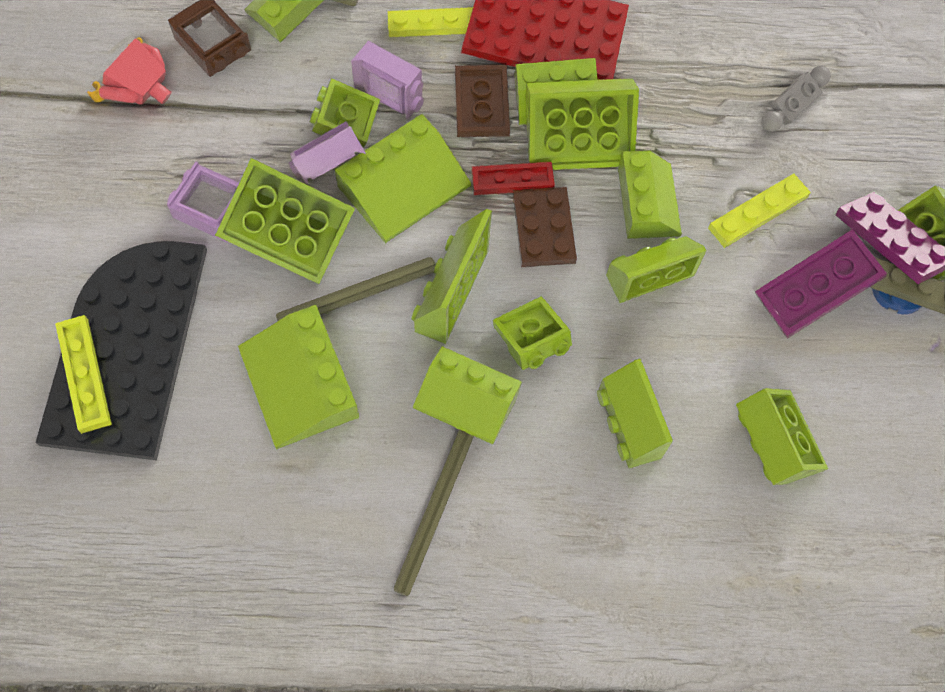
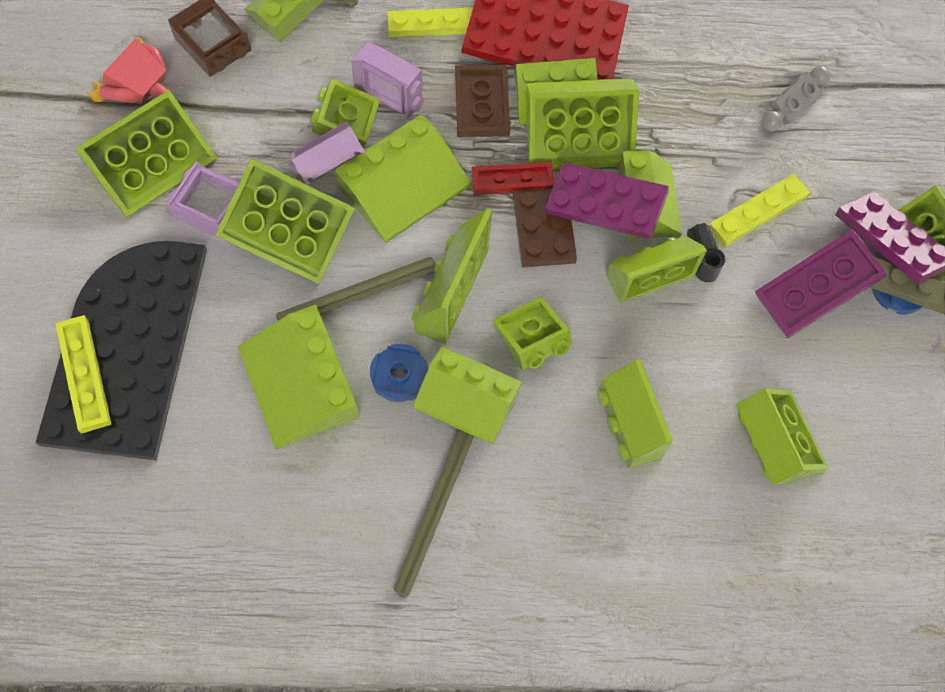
(145, 153): none -> lime slope
(389, 360): none -> blue plate
(607, 200): none -> magenta plate
(704, 235): none -> black piece

